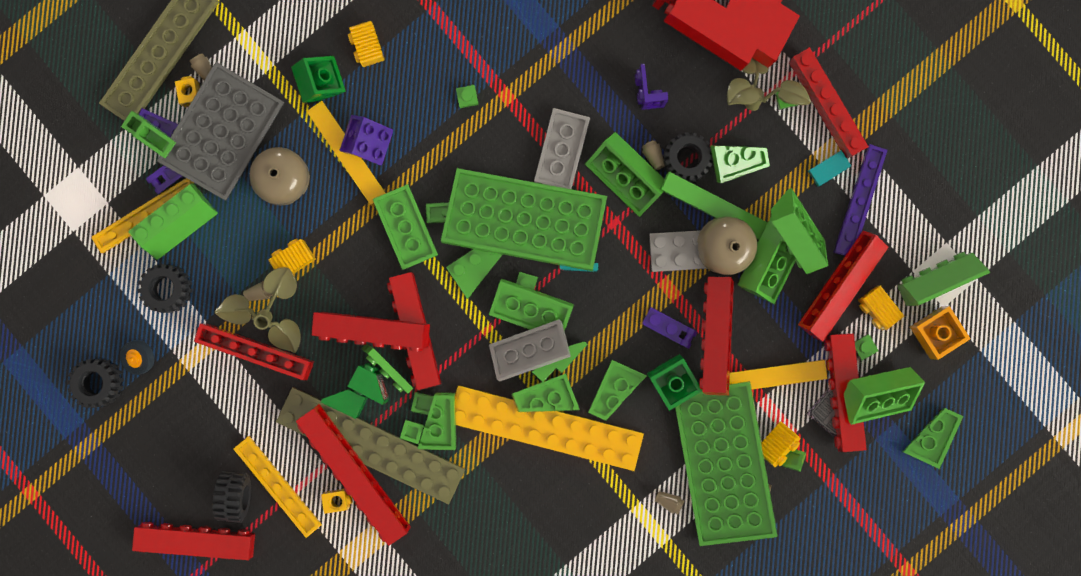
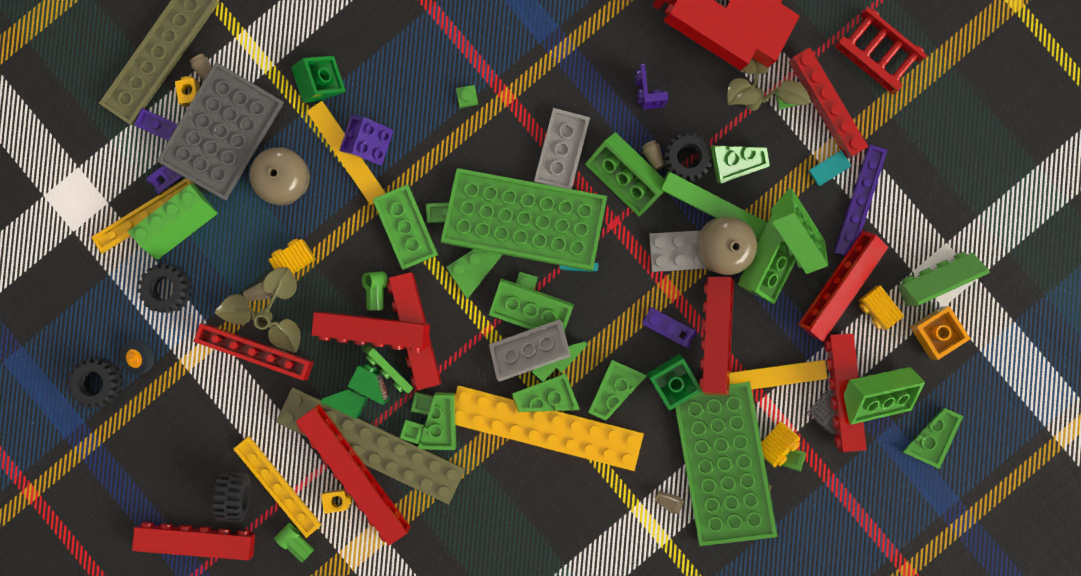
(148, 134): bright green slope -> none
(290, 539): none -> bright green piece
(366, 44): yellow brick -> none
(374, 284): none -> bright green piece
(865, 347): bright green plate -> none
(877, 69): none -> red fence

